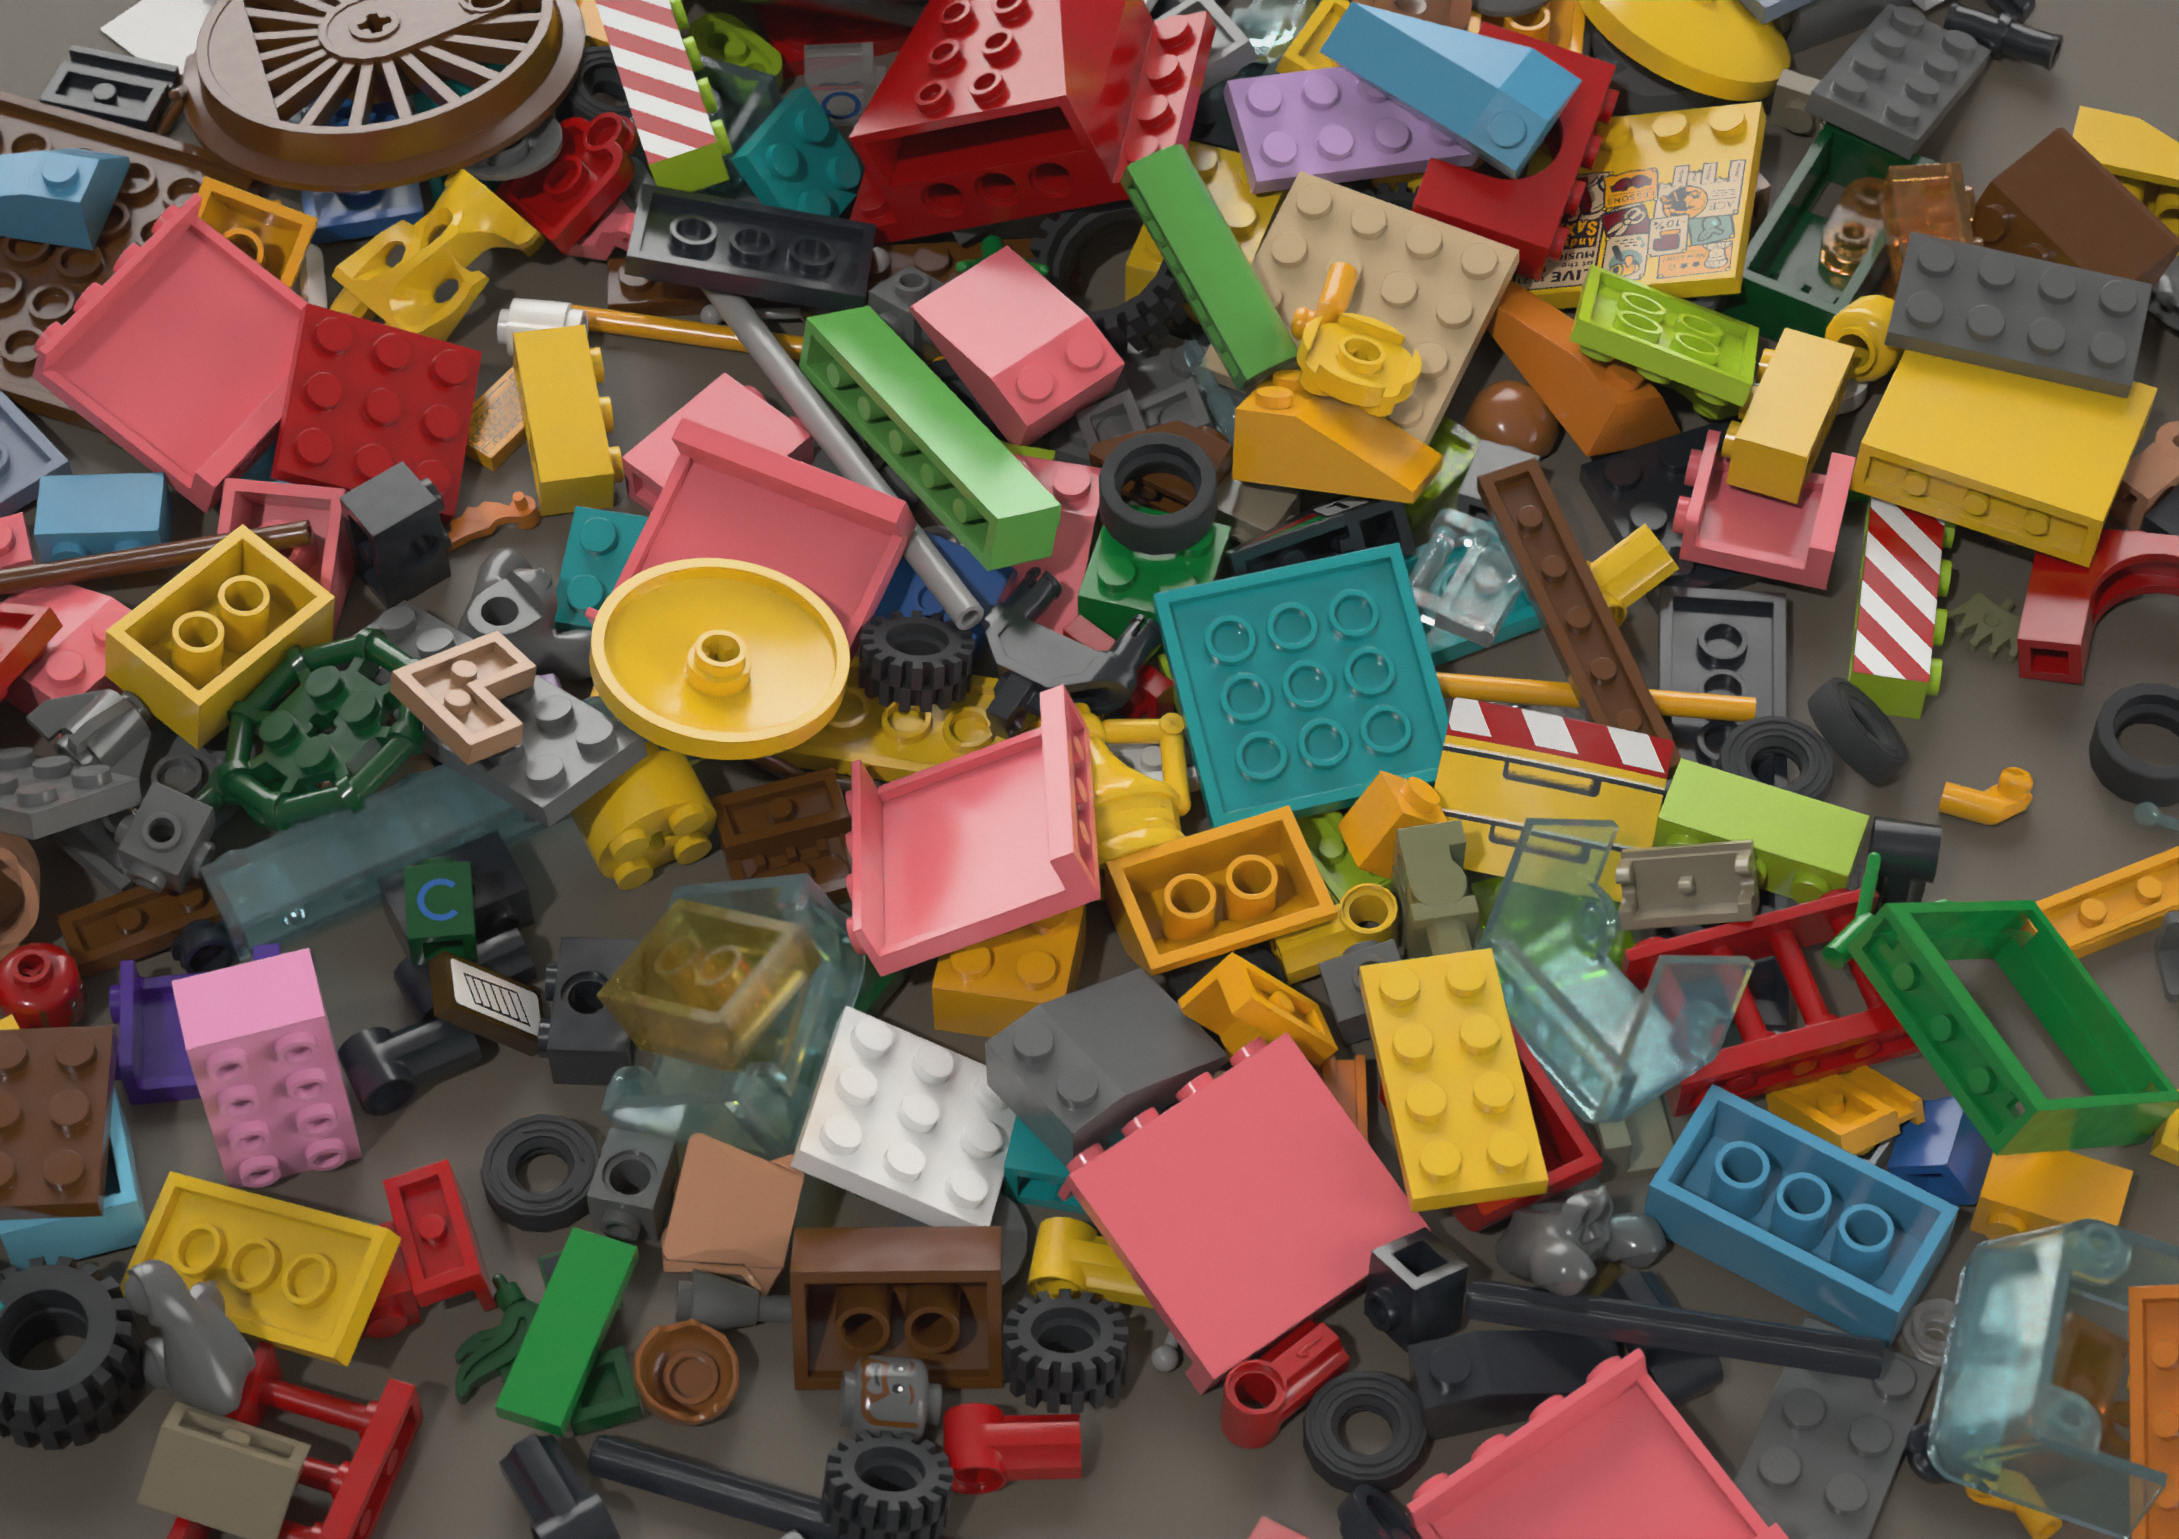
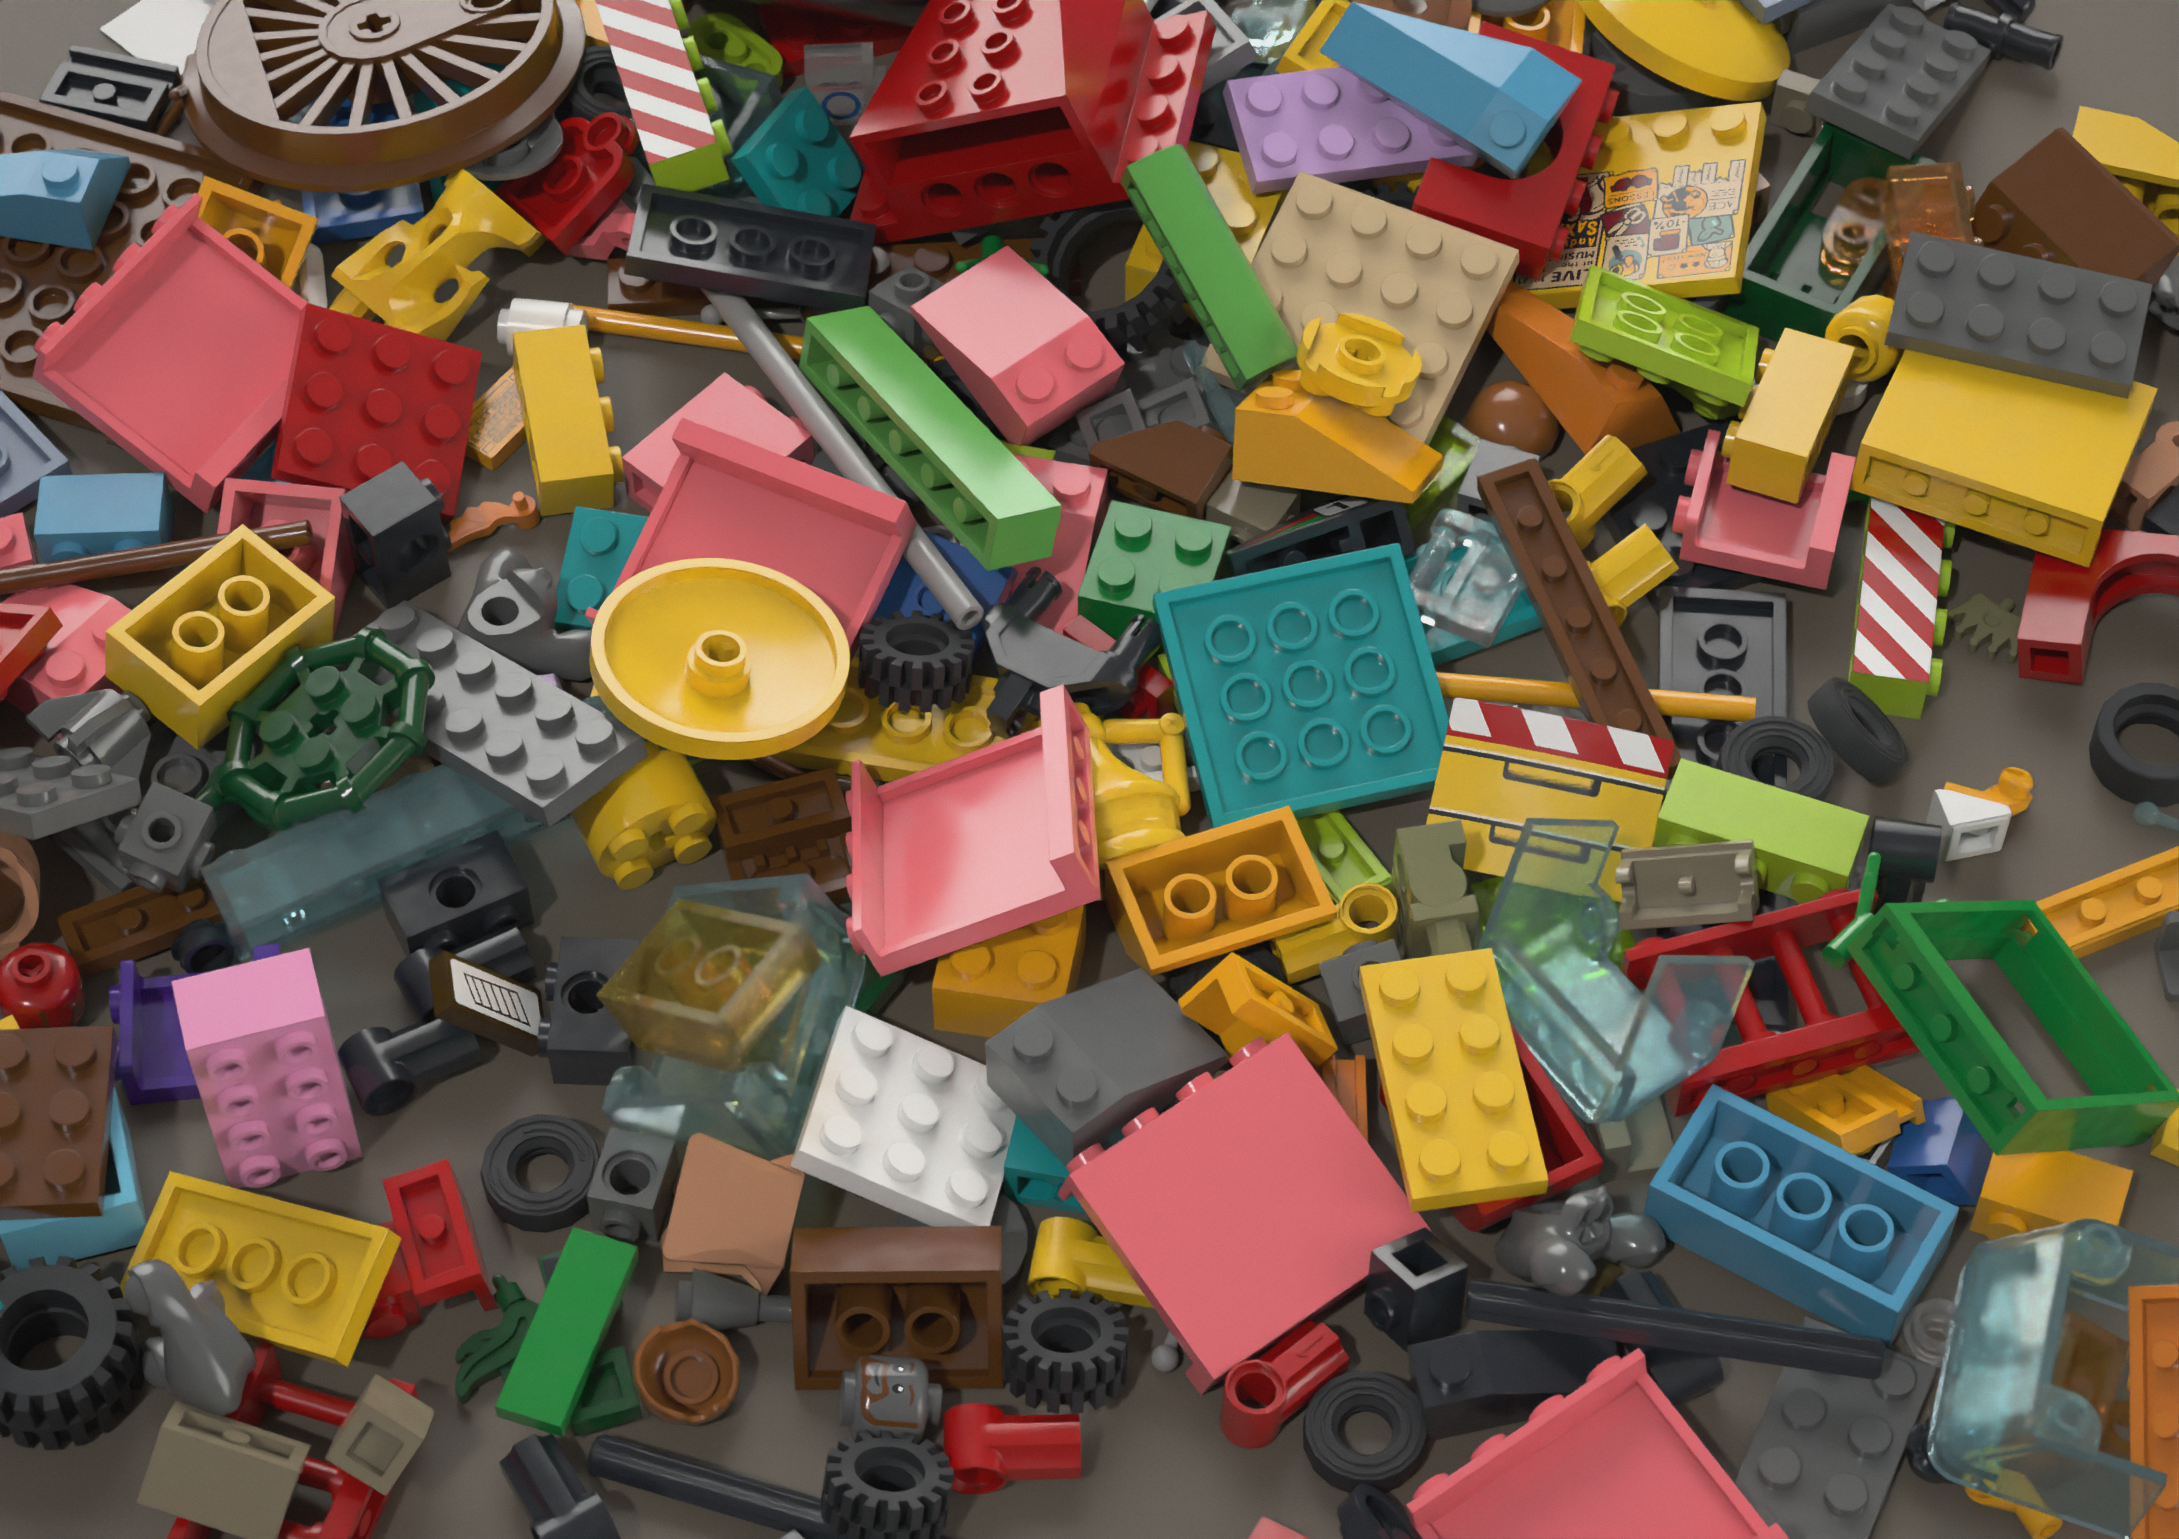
(380, 1434): none -> dark tan panel
(440, 909): dark green brick -> none
(461, 692): medium nougat plate -> none
(1157, 454): black tyre -> none
(1333, 299): light orange arm -> none
(1381, 809): light orange brick -> none
(1596, 486): none -> yellow piece
(1968, 824): none -> white slope

